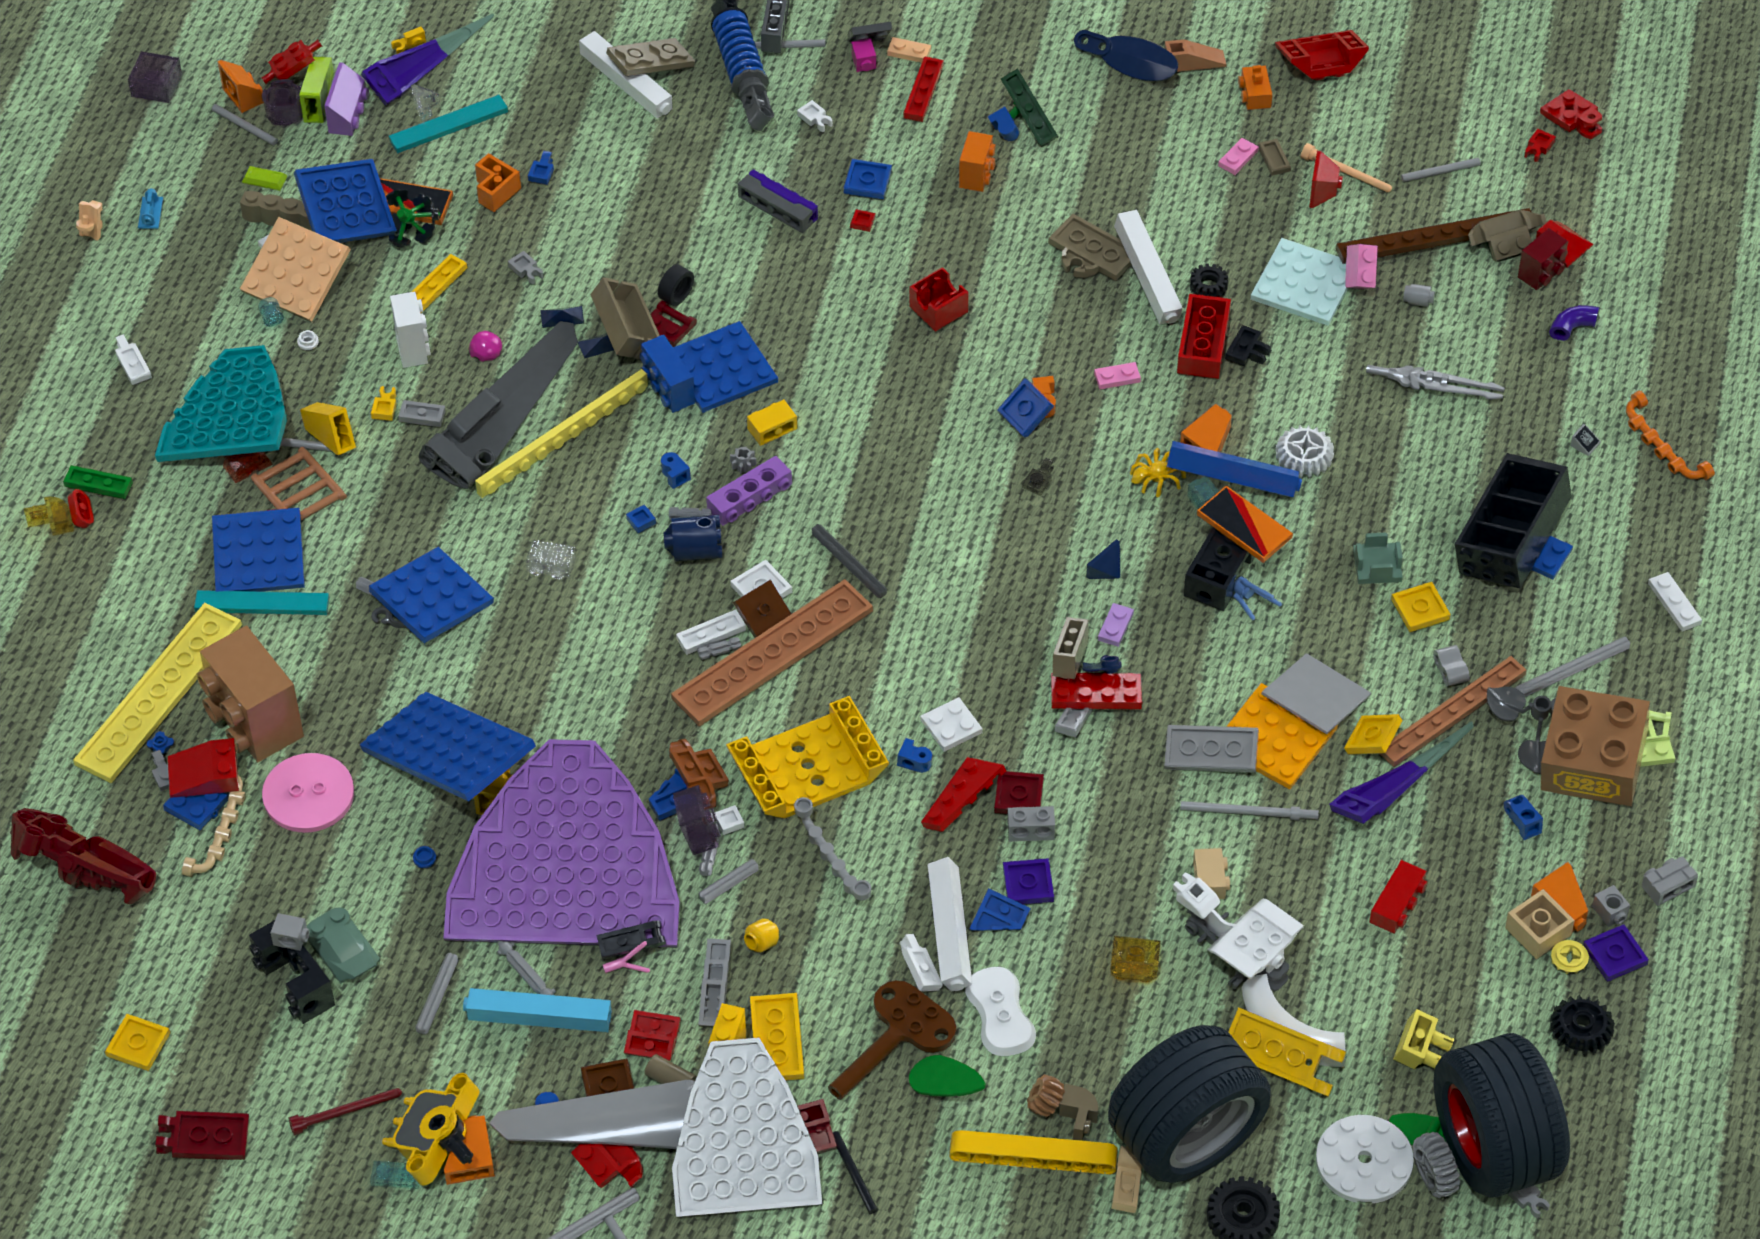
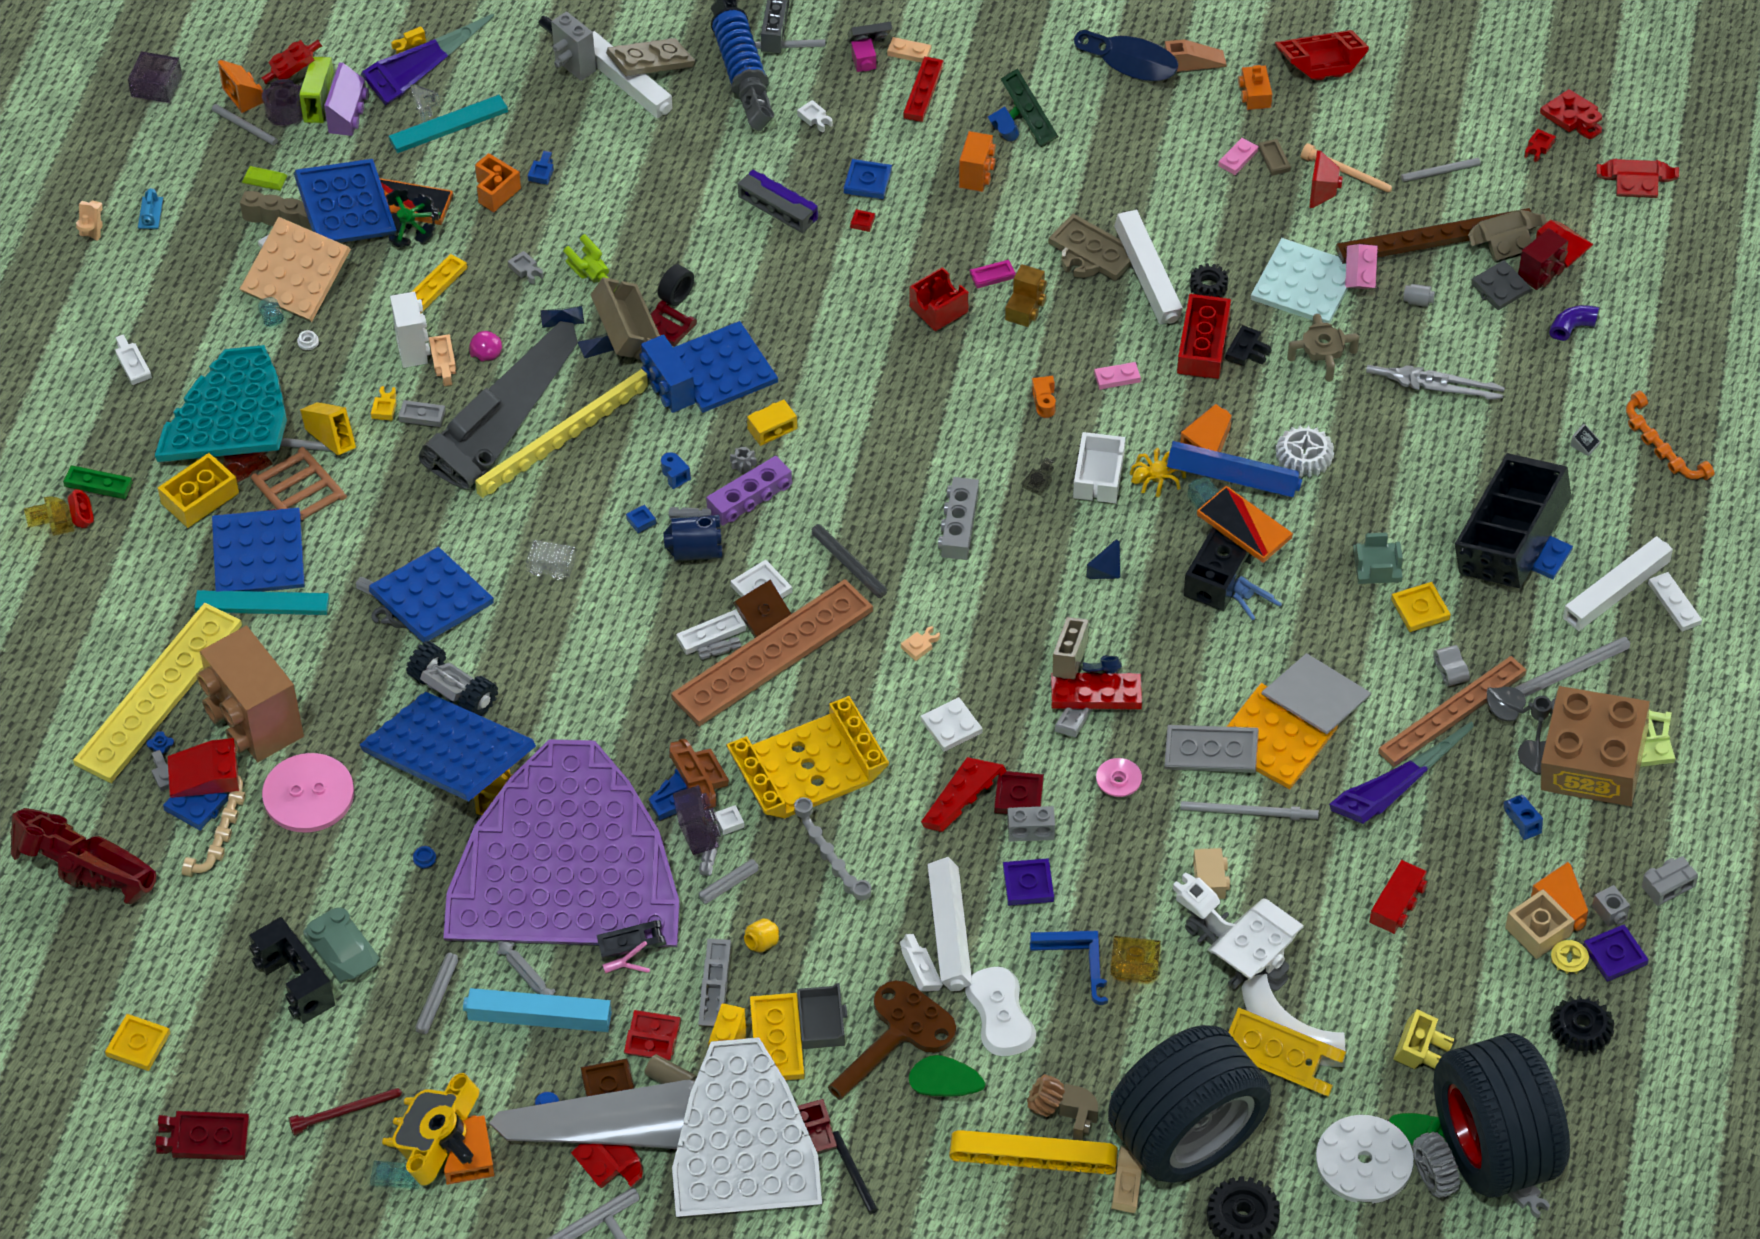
(198, 490): none -> yellow brick
(289, 932): light grey brick -> none
(429, 669): none -> plate
(443, 357): none -> light nougat hinge
(572, 44): none -> light grey piece
(591, 265): none -> lime plant
(821, 1017): none -> dark grey container
(913, 757): blue leg -> none
(918, 644): none -> light nougat plate
(959, 518): none -> light grey brick
(992, 274): none -> dark pink tile
(999, 913): blue wing -> none
(1025, 408): blue plate -> none
(1027, 296): none -> pearl gold brick
(1072, 941): none -> blue hinge
(1099, 467): none -> white piece
(1115, 624): lavender plate -> none
(1122, 770): none -> bright pink dish
(1321, 351): none -> dark tan plate
(1373, 734): yellow plate -> none
(1500, 285): none -> dark grey plate
(1617, 583): none -> white brick
(1637, 177): none -> red plate

